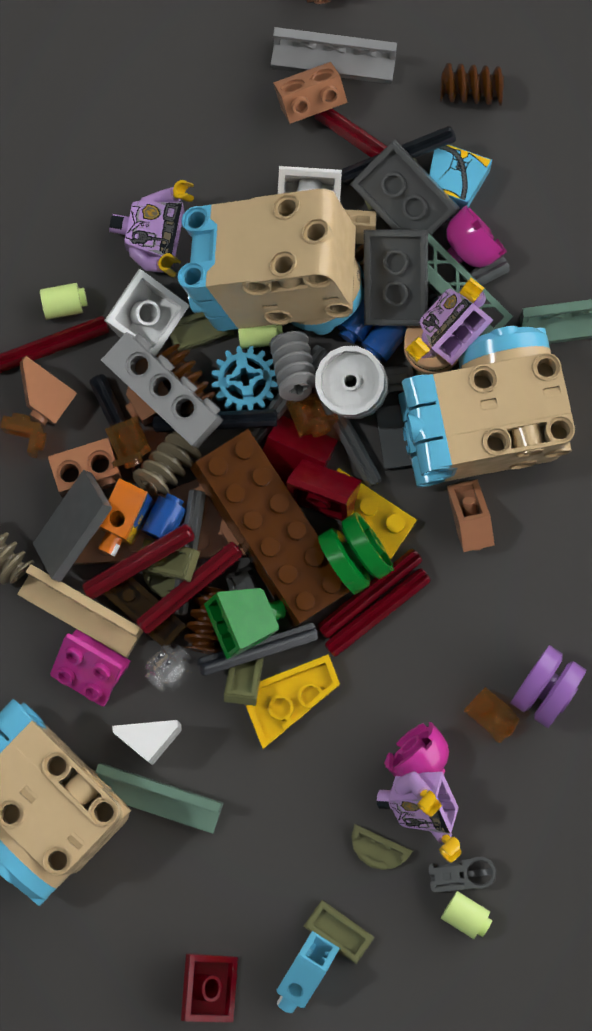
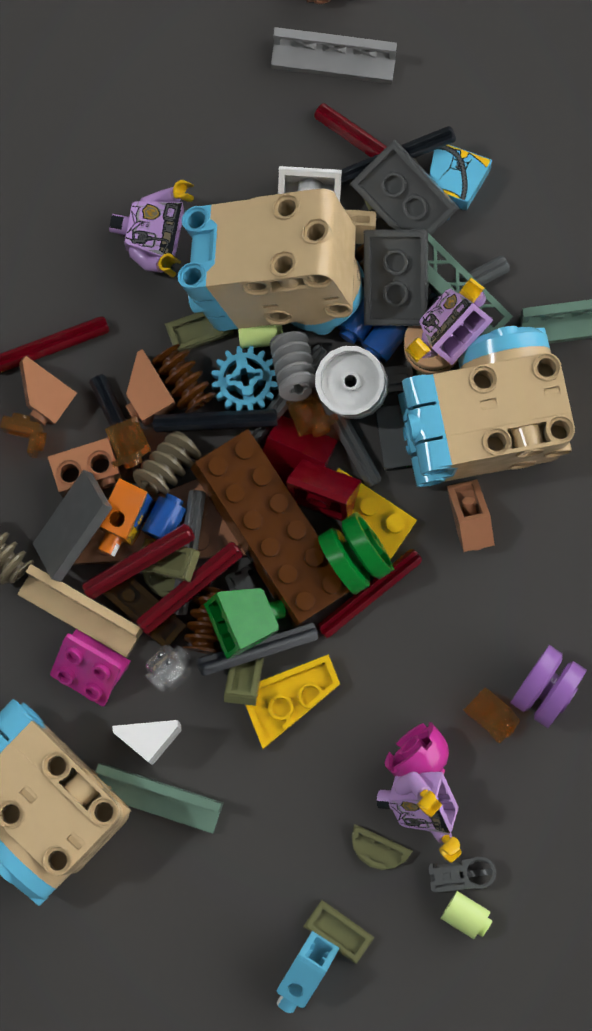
(63, 300): yellowish green brick -> none
(122, 361): light grey brick -> none
(148, 310): white slope -> none
(209, 988): dark red slope -> none
(310, 92): nougat brick -> none
(377, 612): dark red axle -> none
(472, 84): reddish brown piece -> none
(472, 240): dark pink cylinder -> none

